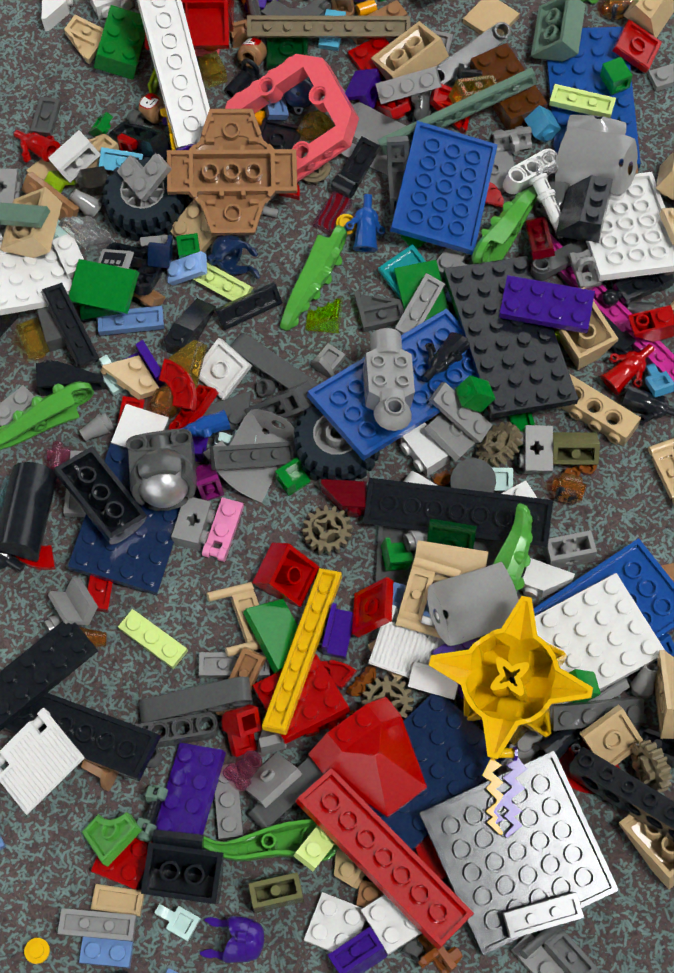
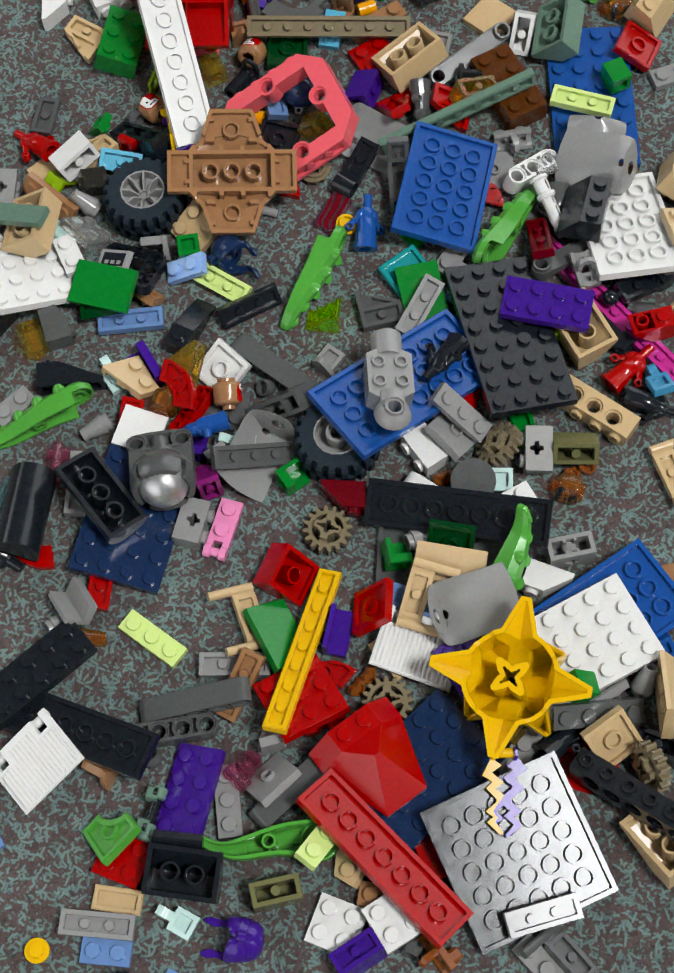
(70, 325): black tile -> none
(144, 179): light grey plate -> none
(160, 254): dark blue panel -> none
(227, 393): none -> medium nougat head
(240, 726): red brick -> none
(408, 85): light grey plate -> none
(431, 681): white tile -> none
(475, 393): green brick -> none
(522, 32): none -> white slope
(542, 124): dark azure brick -> none

